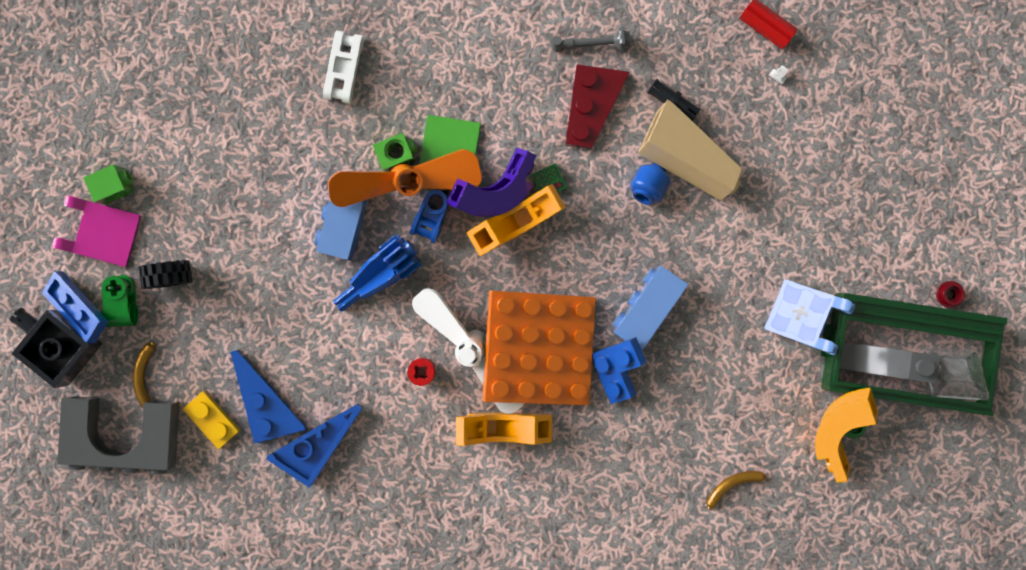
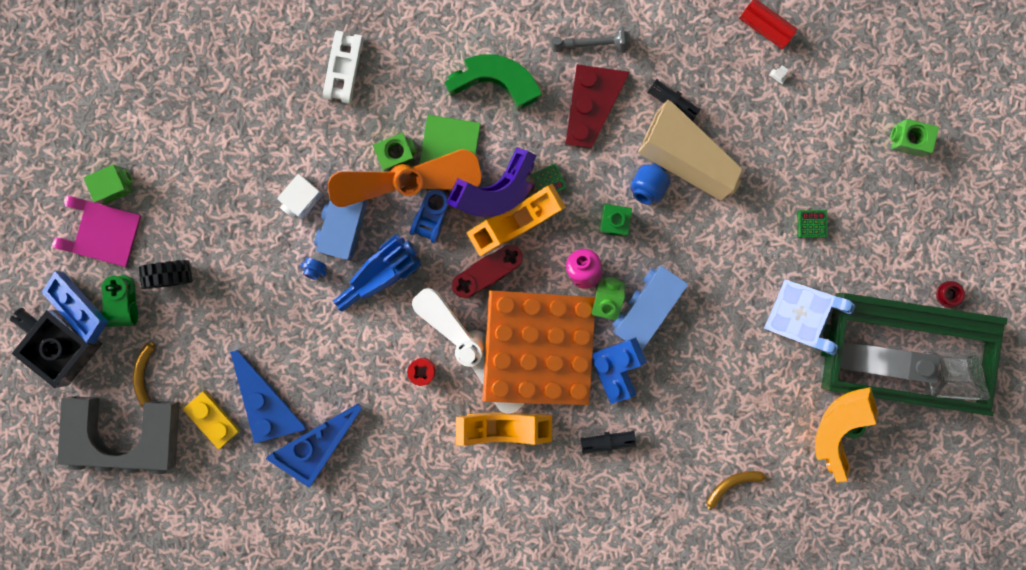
(299, 197): none -> white brick
(313, 269): none -> blue plate
(487, 271): none -> dark red piece
(496, 70): none -> green arch
(584, 268): none -> dark pink head
(608, 442): none -> black pin
(609, 298): none -> bright green bracket
(615, 220): none -> green brick
(812, 223): none -> tile
(924, 133): none -> bright green brick

